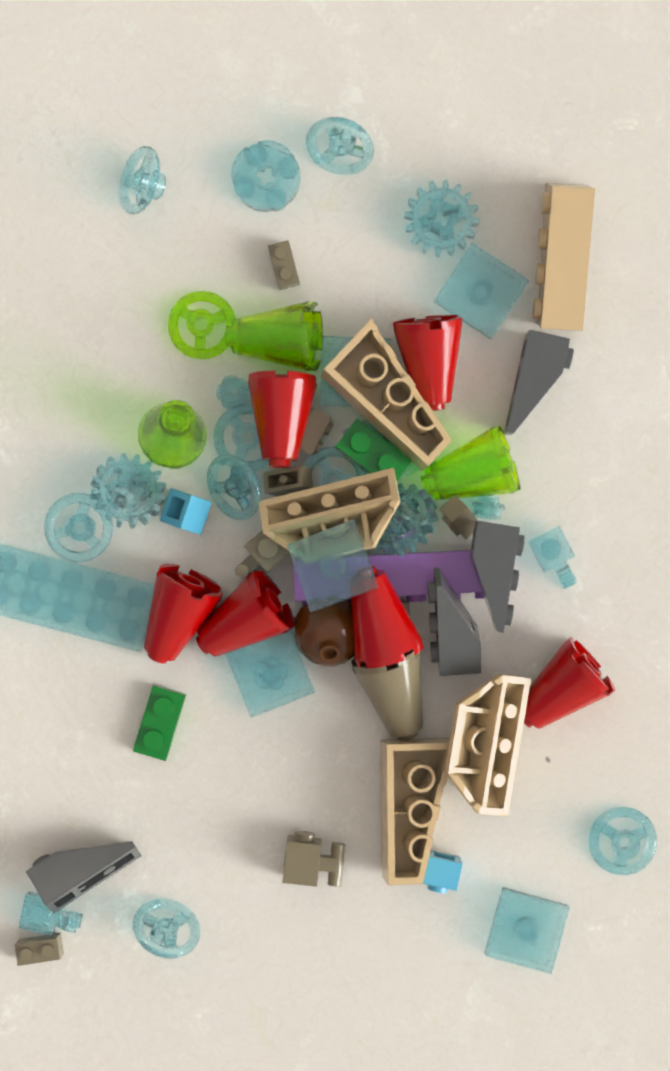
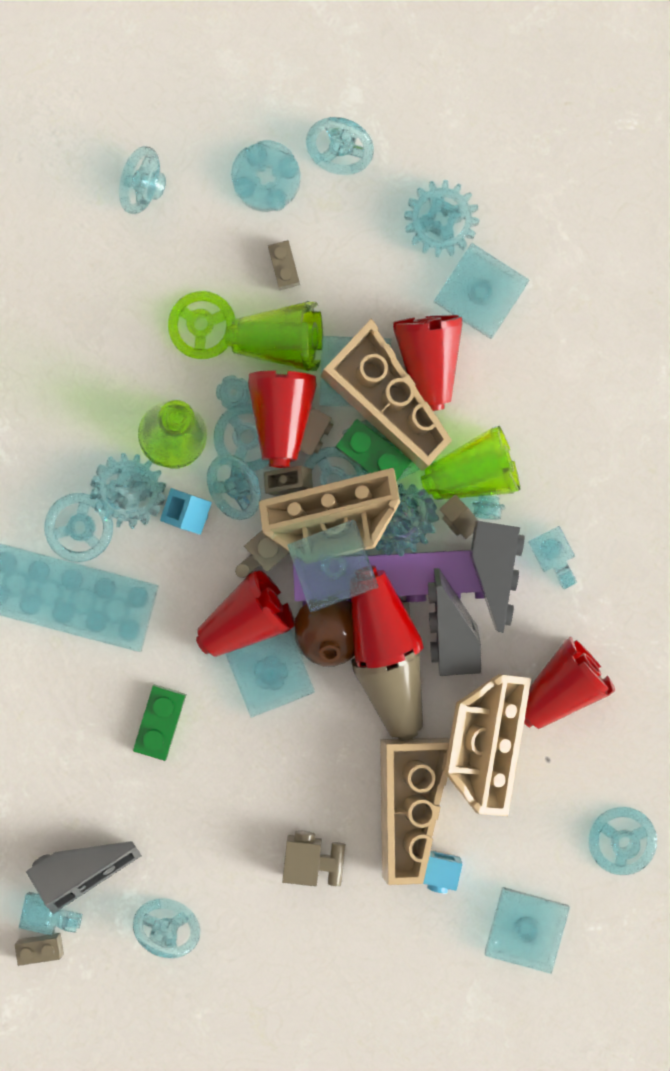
(178, 610): red cone -> none
(539, 368): dark grey slope -> none
(564, 256): tan wedge -> none

